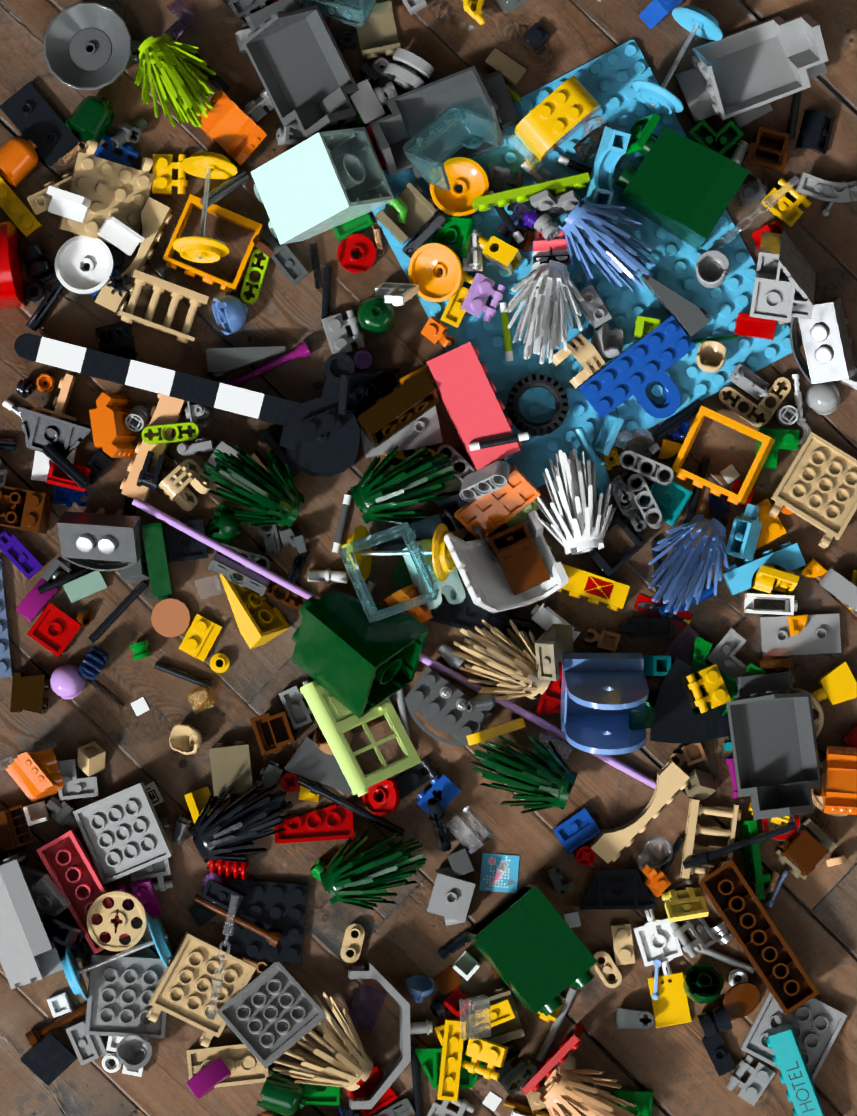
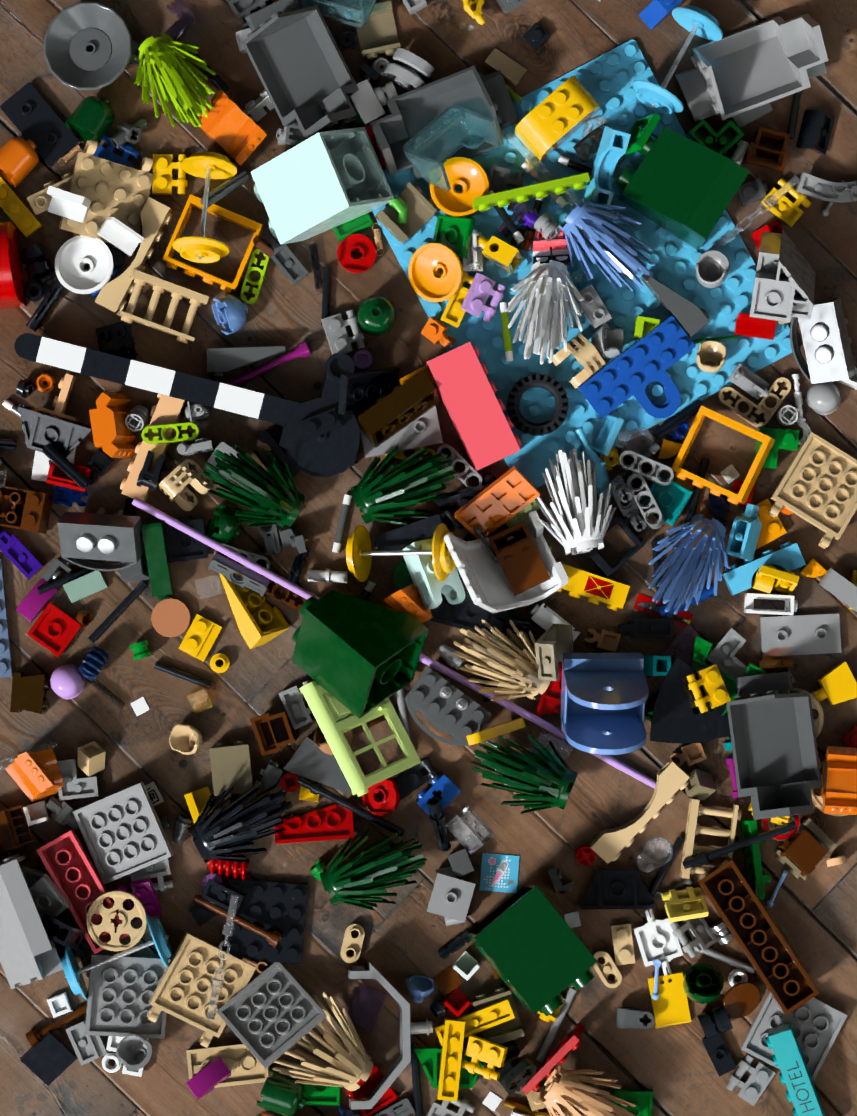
(119, 278): black gear -> none
(396, 292): white plate -> none
(416, 552): clear light blue window -> none
(424, 234): black hinge -> none
(475, 1018): clear plate -> none
(481, 702): dark grey cone -> none
(485, 481): light grey beam -> none
(498, 441): black bar -> none
(546, 203): light grey plate -> none
(576, 830): blue plate -> none
(642, 717): bracket -> none
(656, 881): orange plate -> none
(771, 885): light nougat piece -> none
(797, 623): light orange tile -> none

